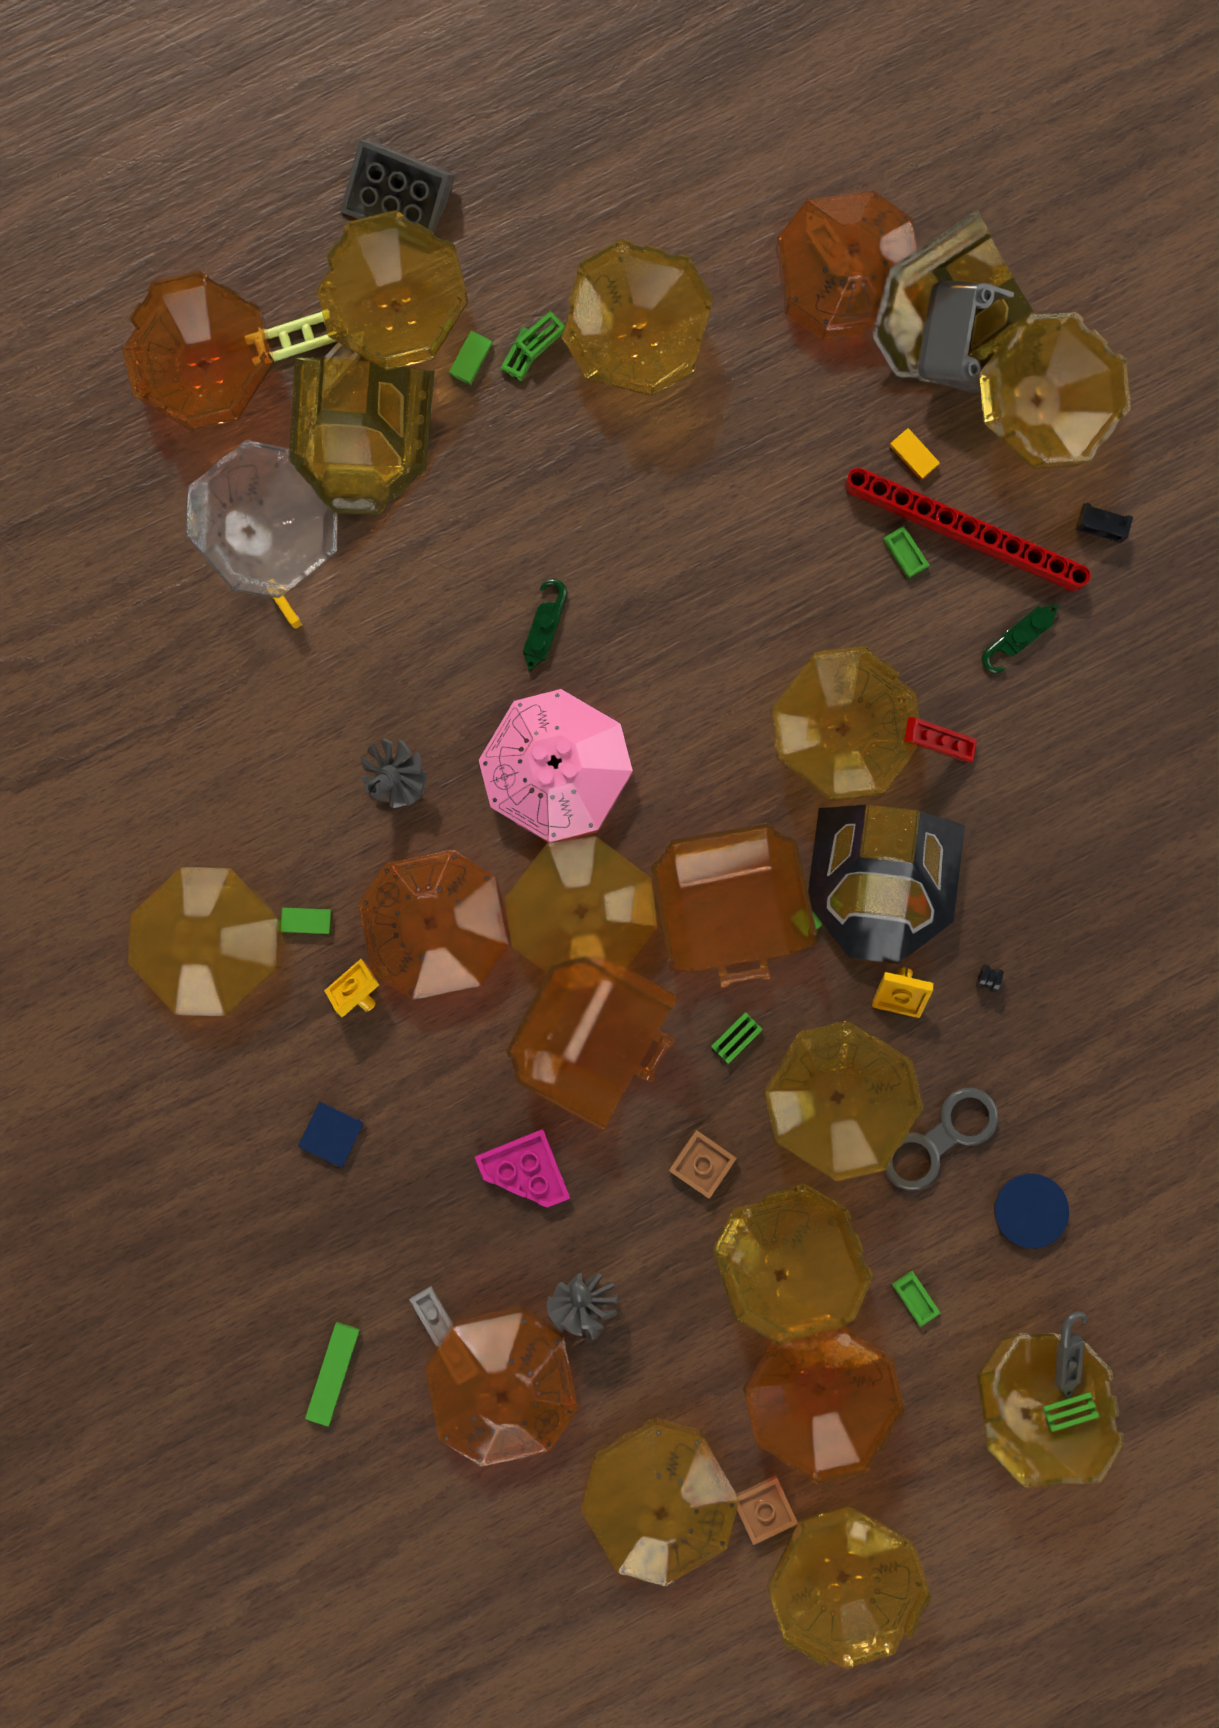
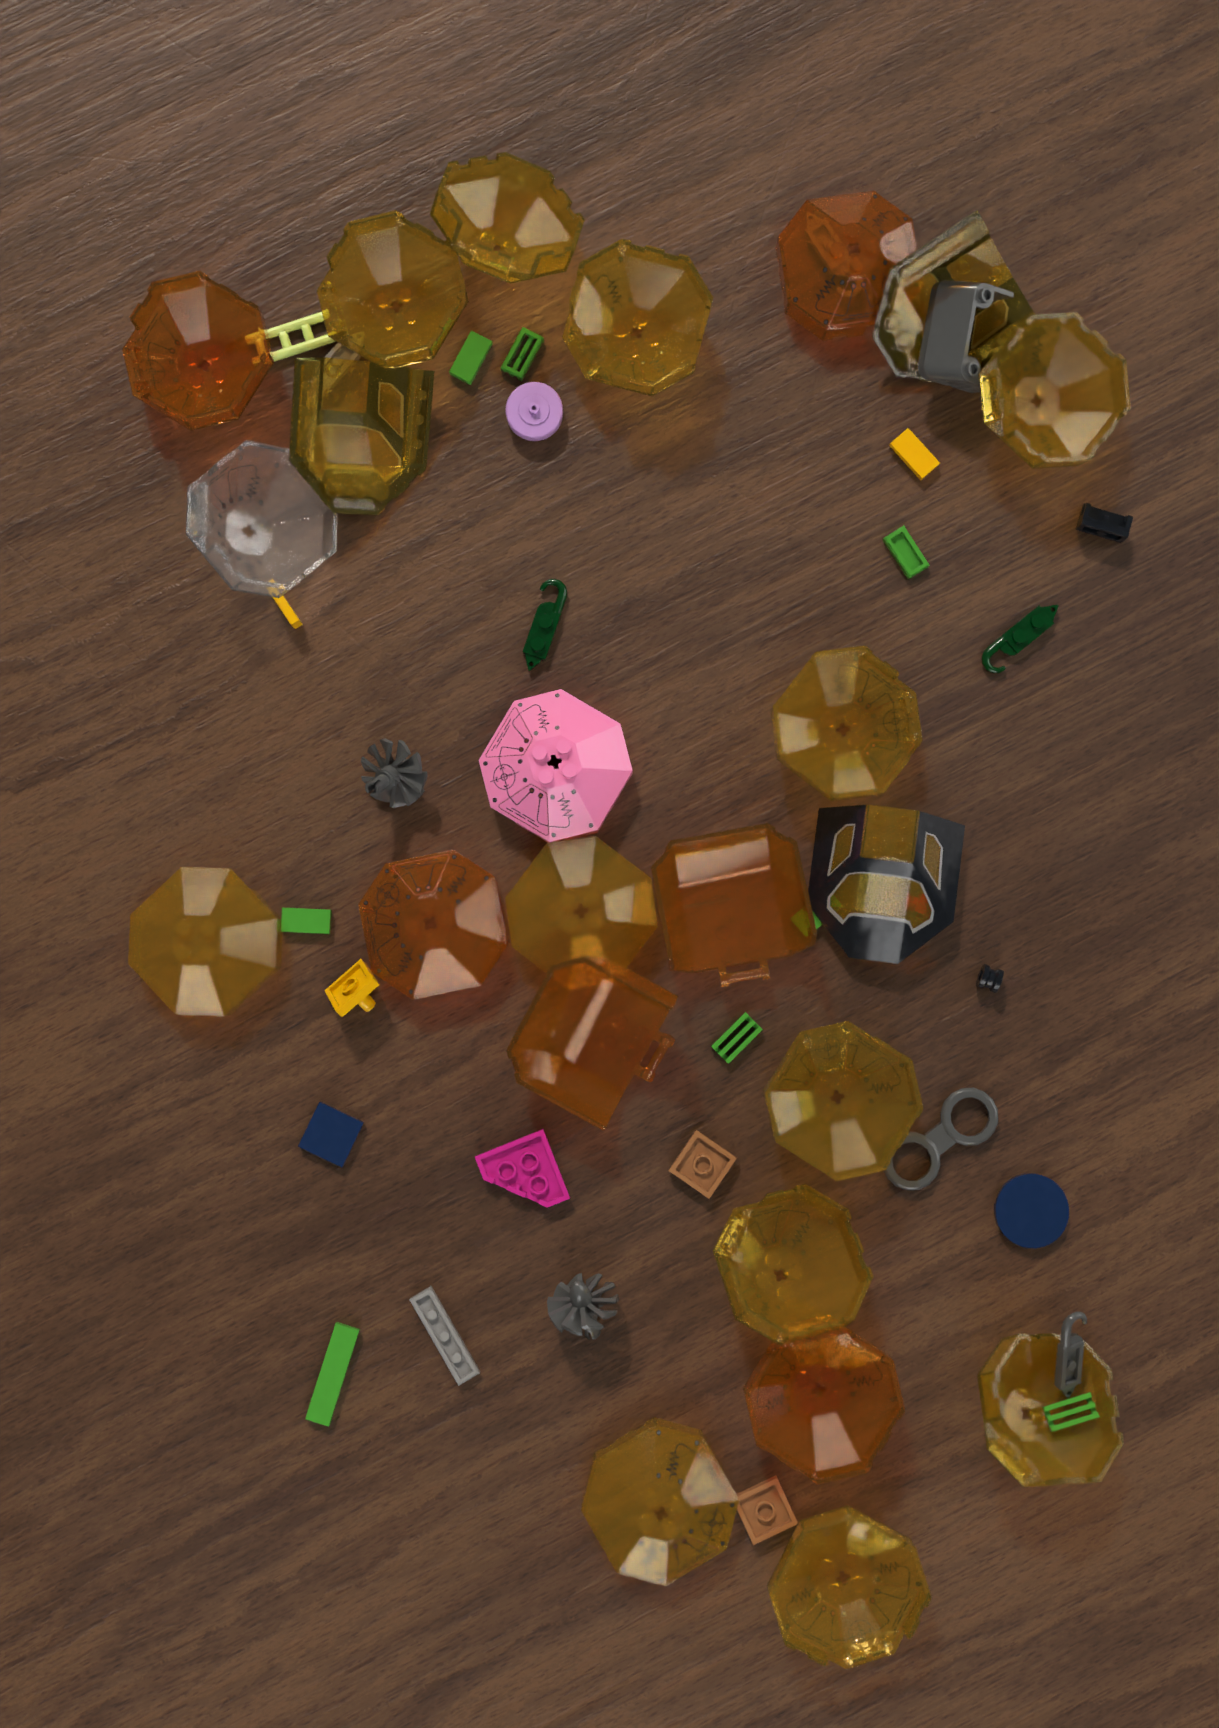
(393, 181): dark grey slope -> none
(494, 1355): clear orange windscreen -> none
(510, 207): none -> clear yellow windscreen
(534, 411): none -> lavender wheel
(545, 344): bright green tile -> none
(902, 993): yellow tile -> none
(916, 1298): bright green tile -> none
(940, 740): red tile -> none
(979, 529): red beam -> none

